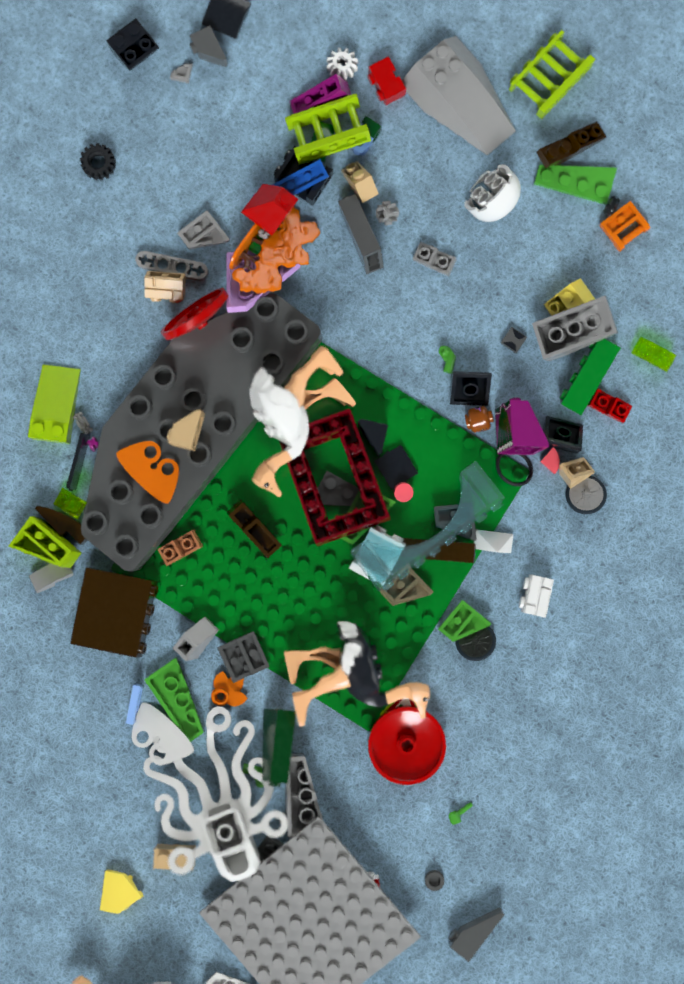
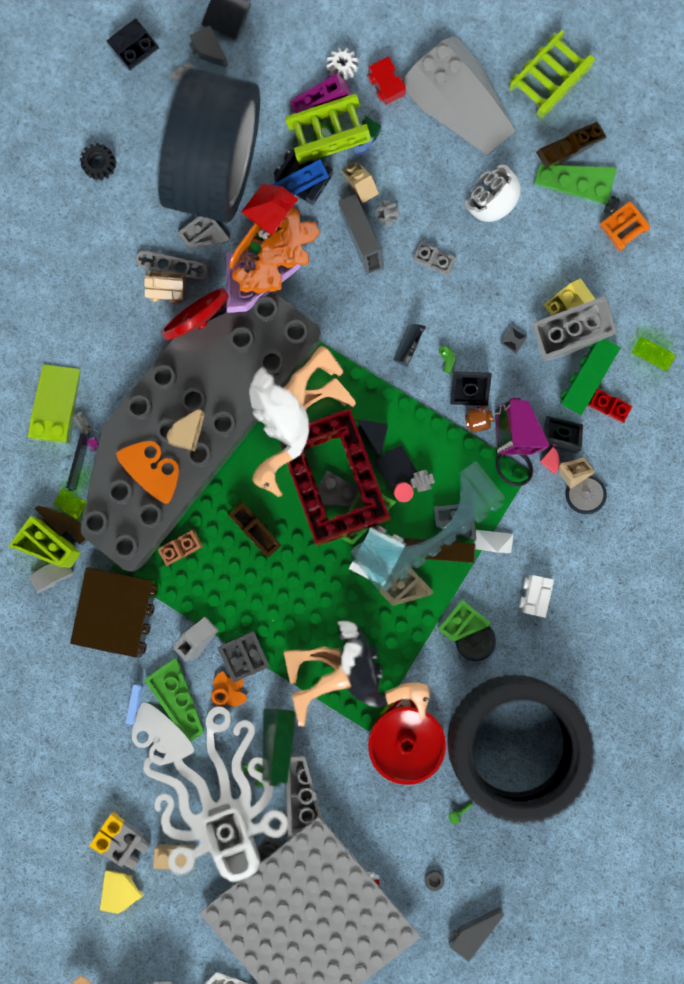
(118, 840): none -> light grey hips
(208, 144): none -> black wheel
(409, 344): none -> black slope
(422, 481): none -> light grey gear
(564, 784): none -> black tyre

